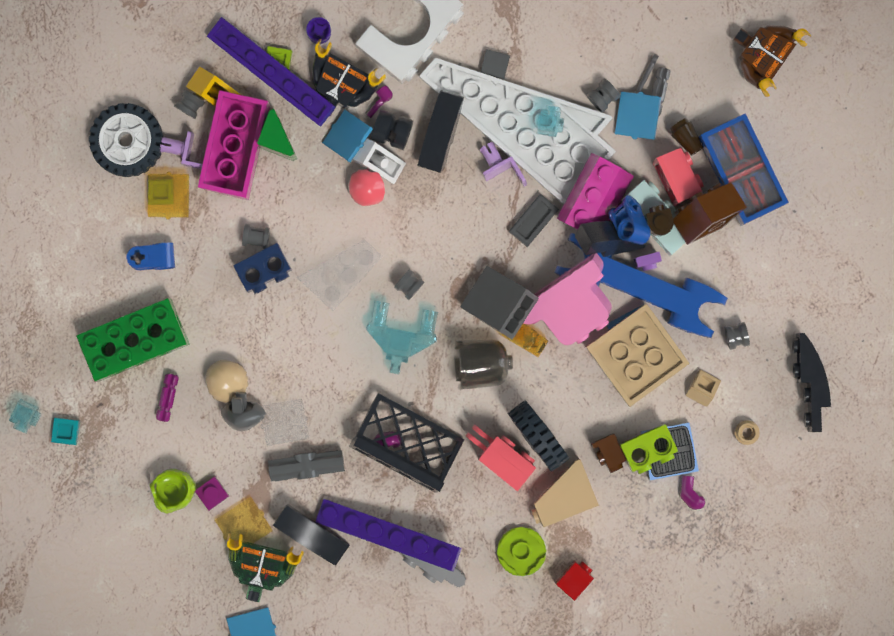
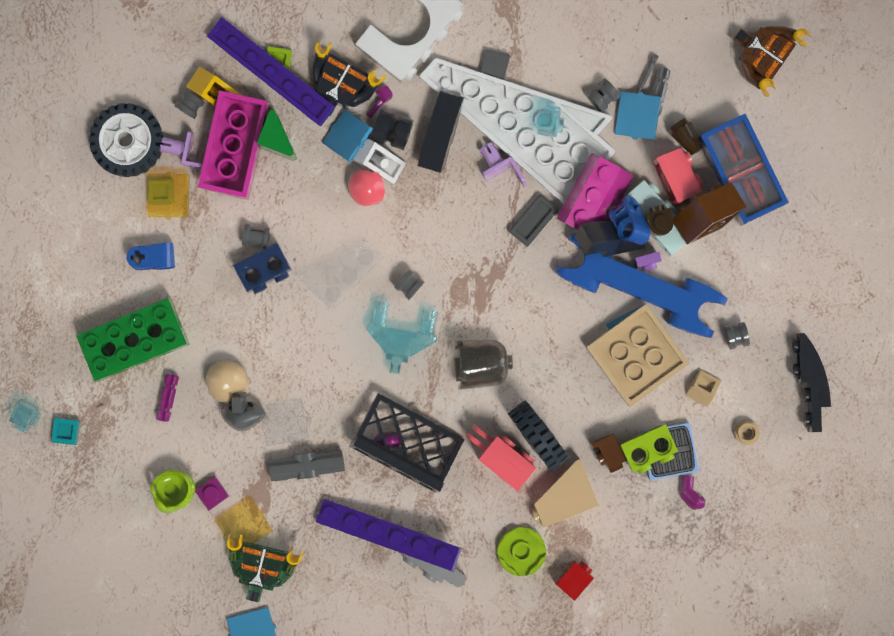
(311, 535): black slope -> none
(316, 27): dark purple wheel -> none
(499, 302): dark grey brick -> none
(528, 340): clear yellow leg -> none
(573, 303): bright pink brick -> none

